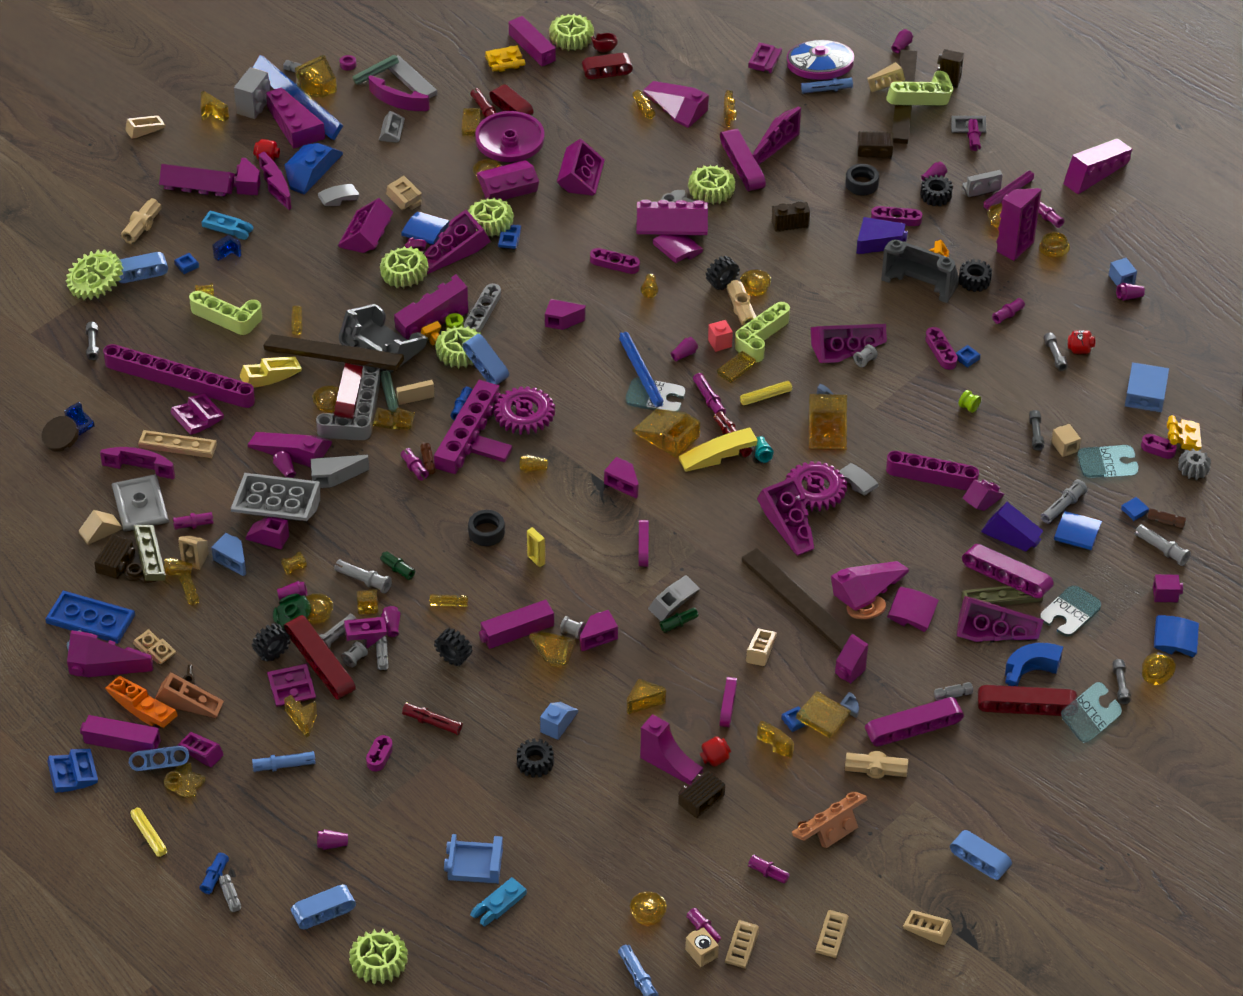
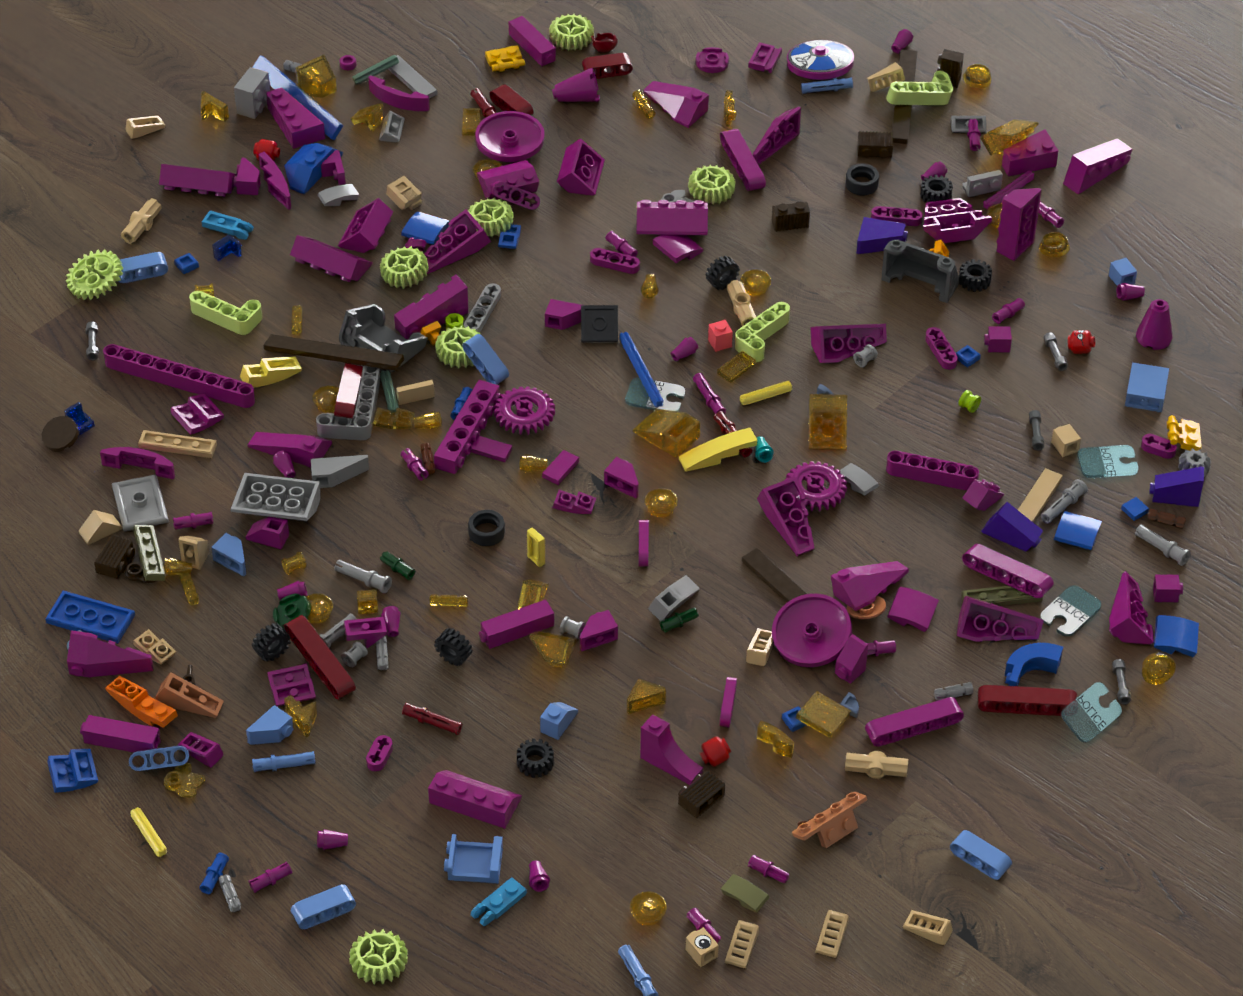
(270, 727): none -> medium blue slope
(270, 877): none -> magenta pin
(329, 258): none -> magenta slope
(333, 167): none -> magenta slope
(370, 115): none -> clear yellow slope
(428, 421): none -> clear yellow cone
(473, 798): none -> magenta slope
(505, 186): none -> magenta beam
(532, 592): none -> clear yellow slope
(538, 877): none -> magenta cone
(560, 467): none -> magenta tile
(574, 504): none -> magenta slope
(578, 88): none -> magenta cone
(599, 323): none -> black tile
(620, 244): none -> magenta pin
(661, 502): none -> clear yellow hat
(712, 60): none -> magenta tile
(745, 892): none -> olive slope
(811, 630): none -> magenta dish
(881, 647): none -> magenta axle
(953, 220): none -> magenta wedge
(977, 76): none -> clear yellow hat
(998, 339): none -> magenta brick
(1007, 135): none -> clear yellow slope
(1030, 154): none -> magenta wedge
(1040, 494): none -> tan tile
(1128, 615): none -> magenta wedge
(1156, 326): none -> magenta cone
(1178, 487): none -> dark purple slope

